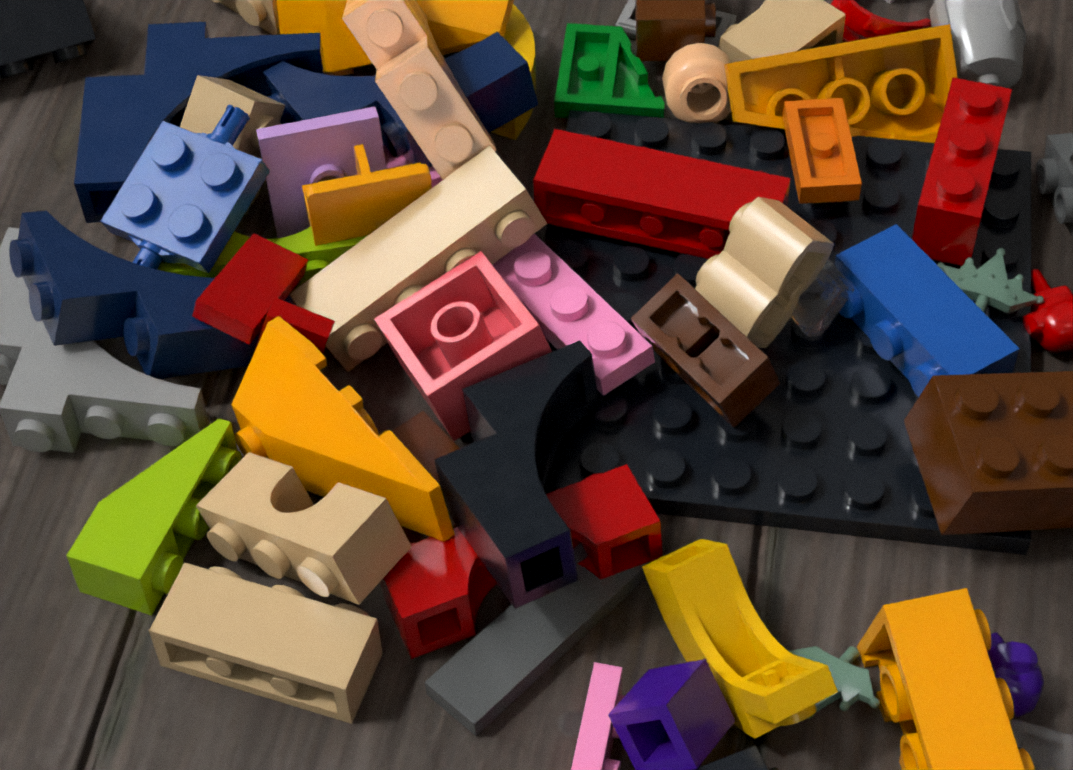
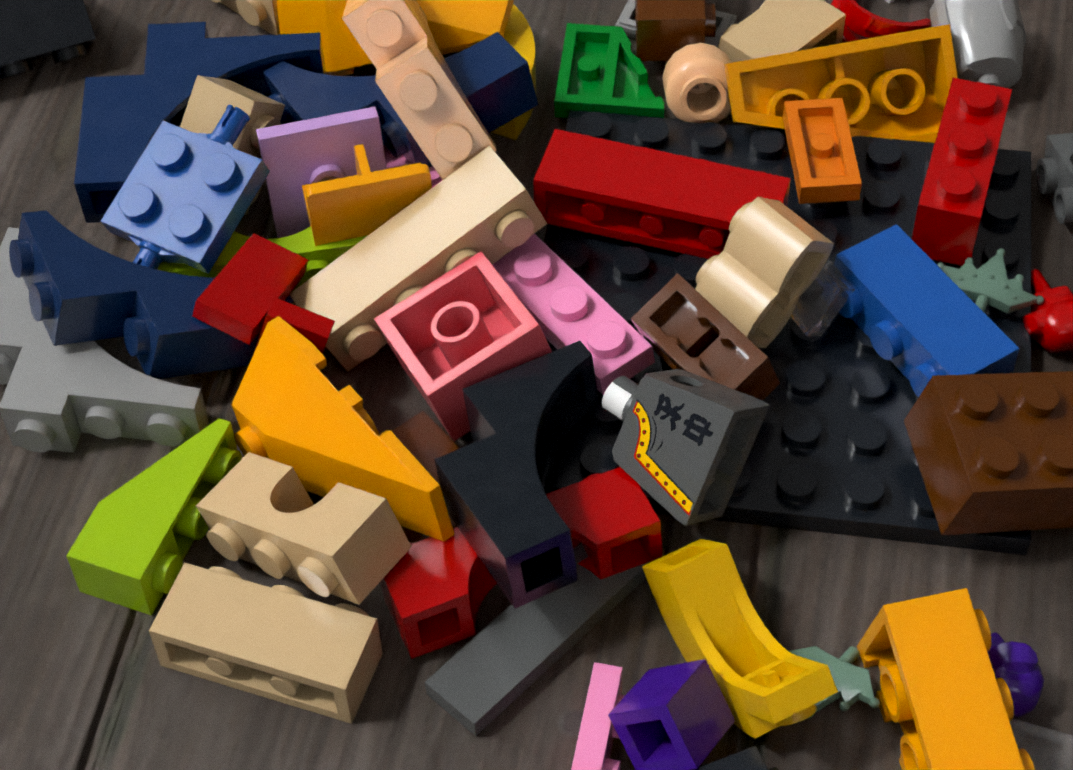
(684, 439): none -> dark grey torso

